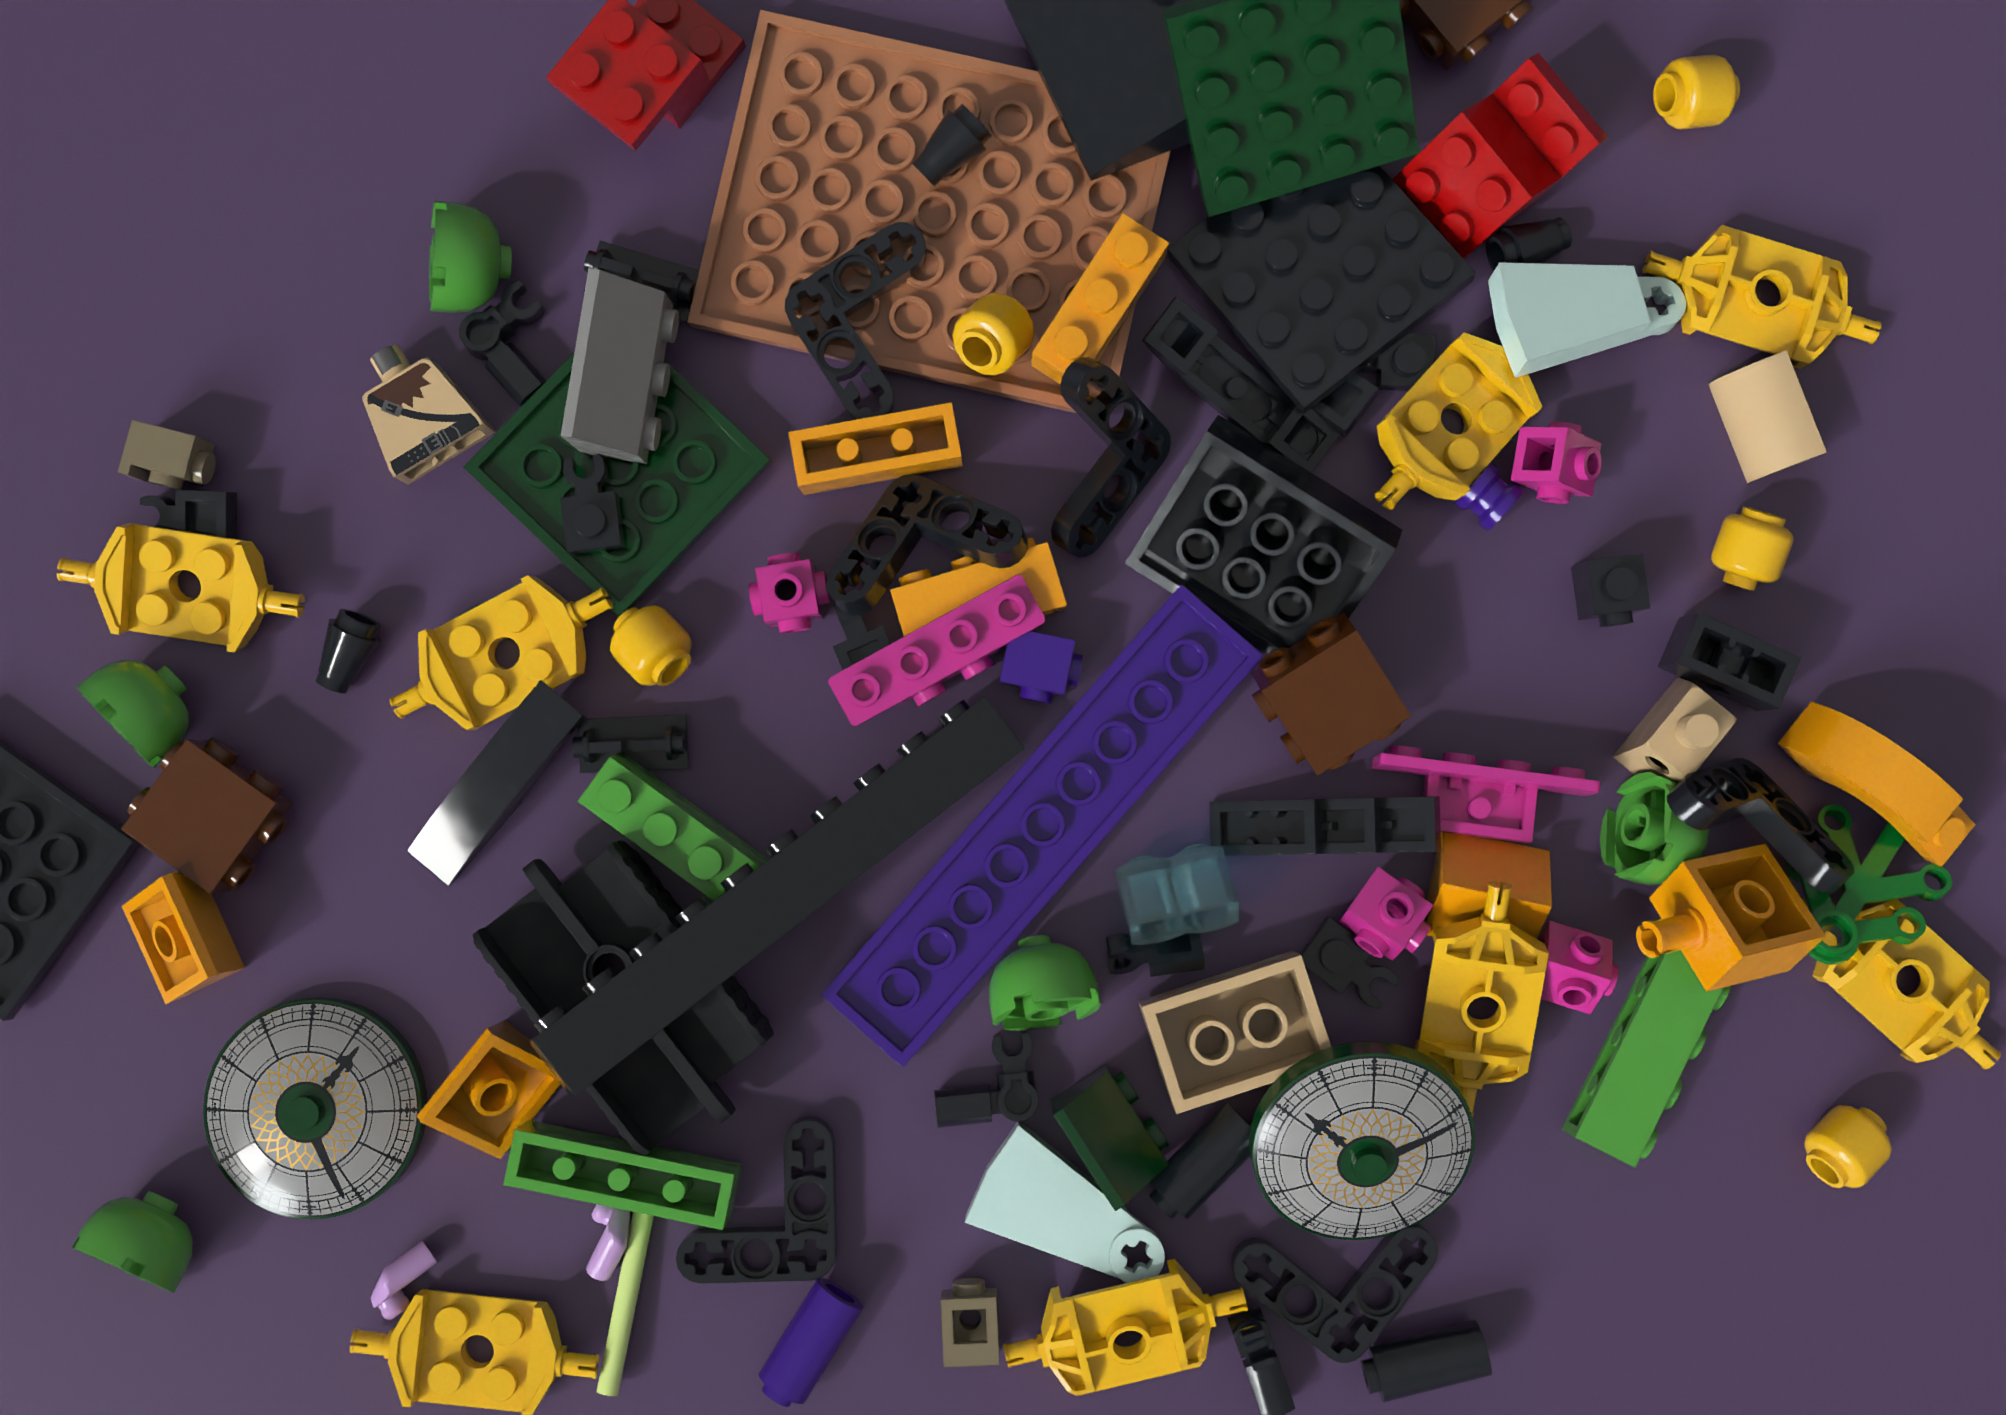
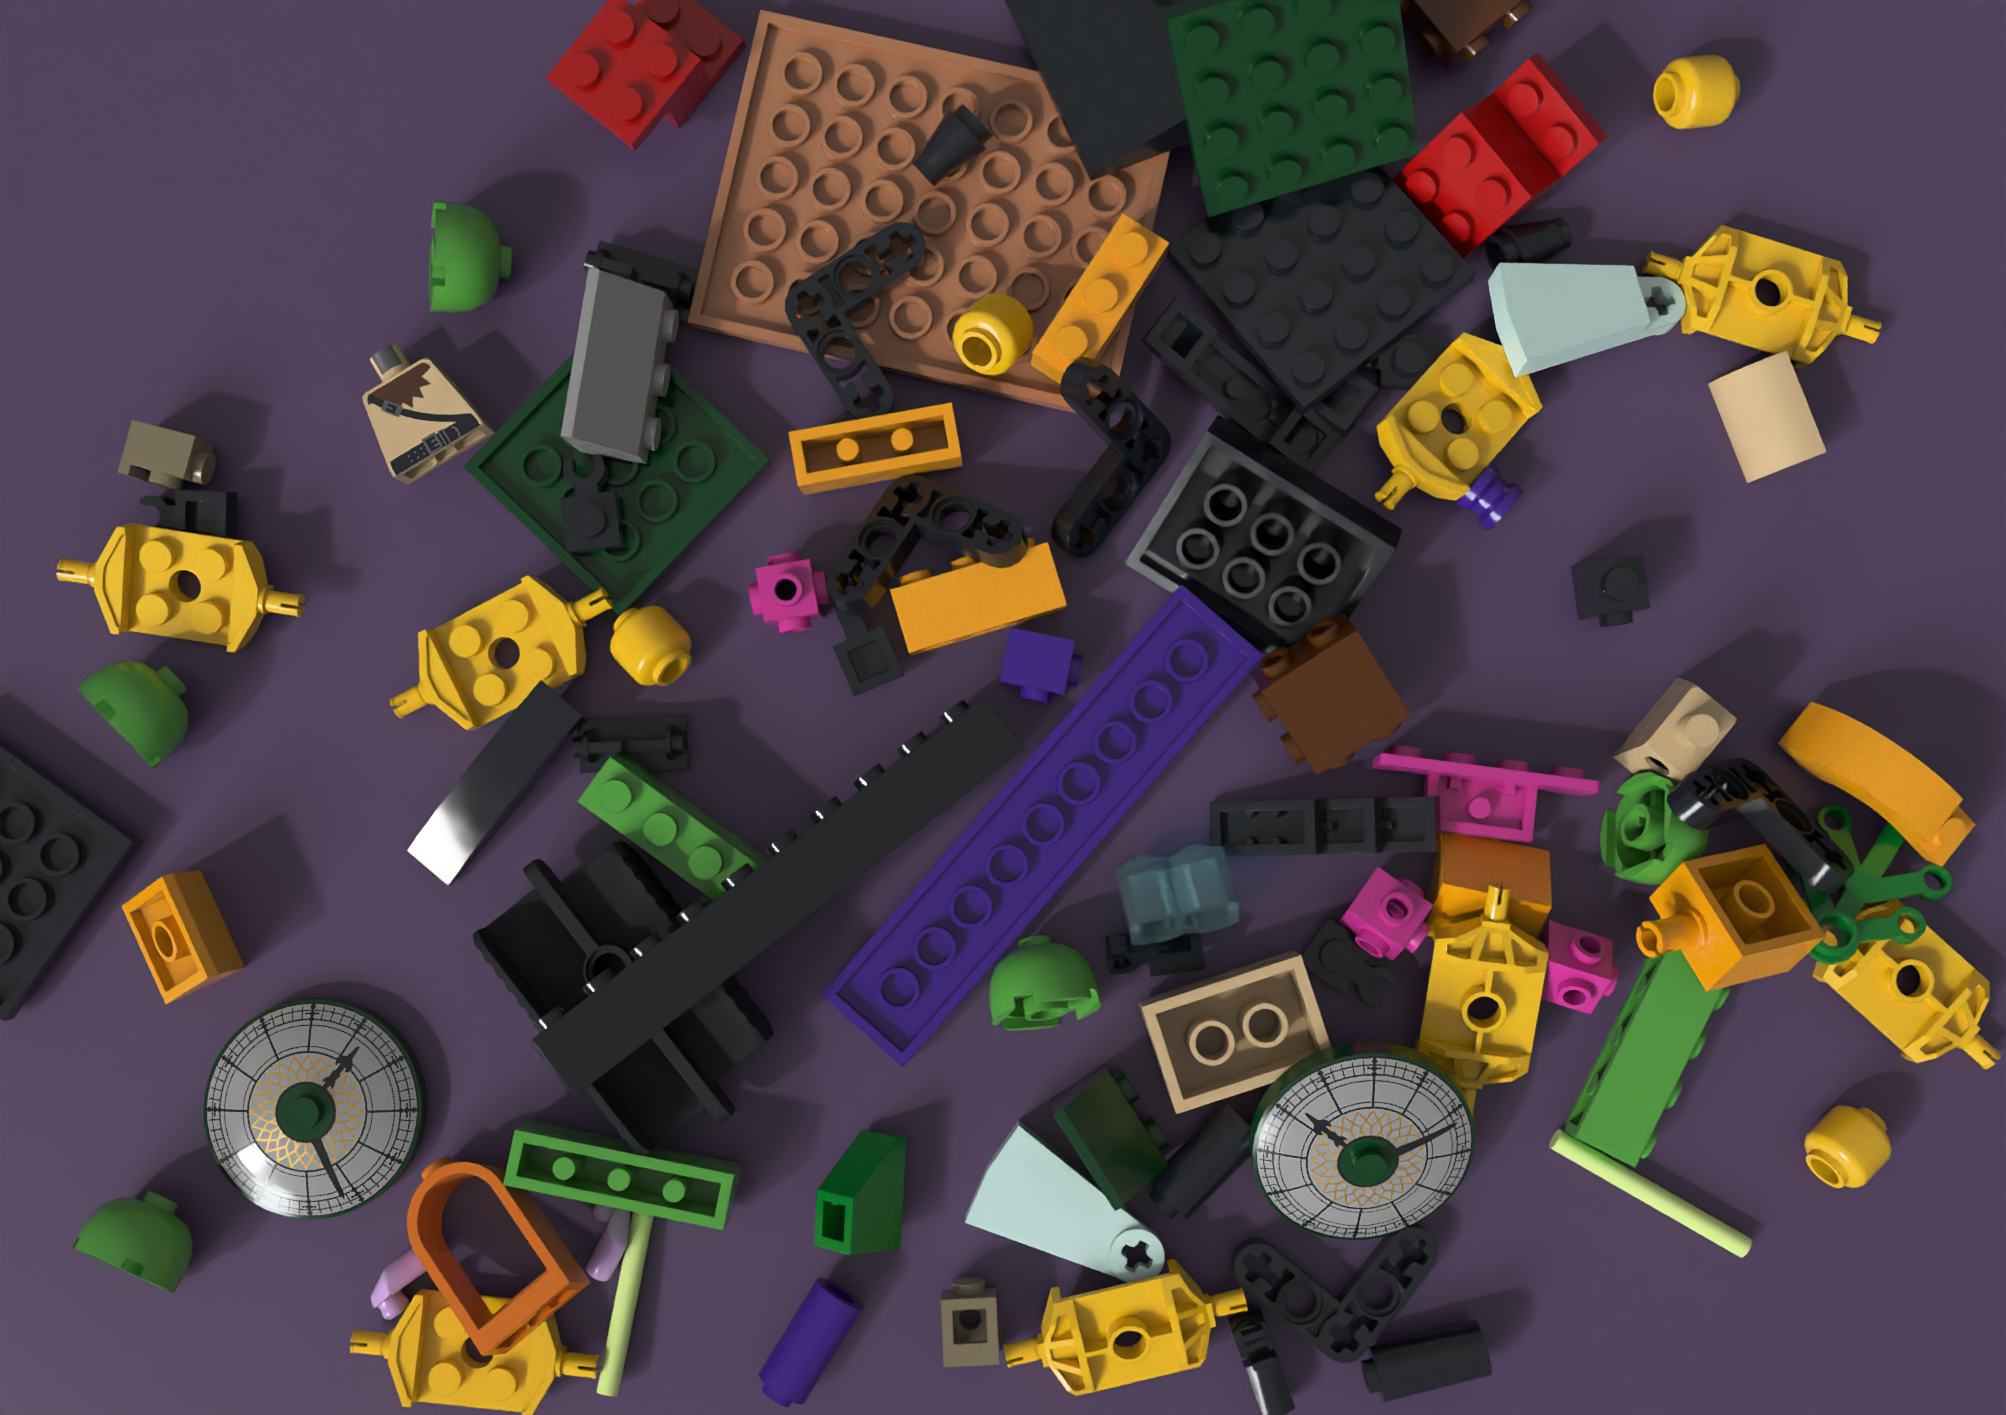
(208, 814): reddish brown brick -> none
(346, 649): black cone -> none
(485, 339): black bar -> none
(491, 1091): light orange slope -> none
(535, 1303): none -> orange window
(798, 1223): black beam -> none
(863, 1196): none -> green slope
(937, 652): dark pink bracket -> none
(976, 1105): black bar -> none
(1557, 462): dark pink brick -> none
(1650, 1193): none -> yellowish green bar
(1729, 662): black brick -> none
(1752, 548): yellow head -> none

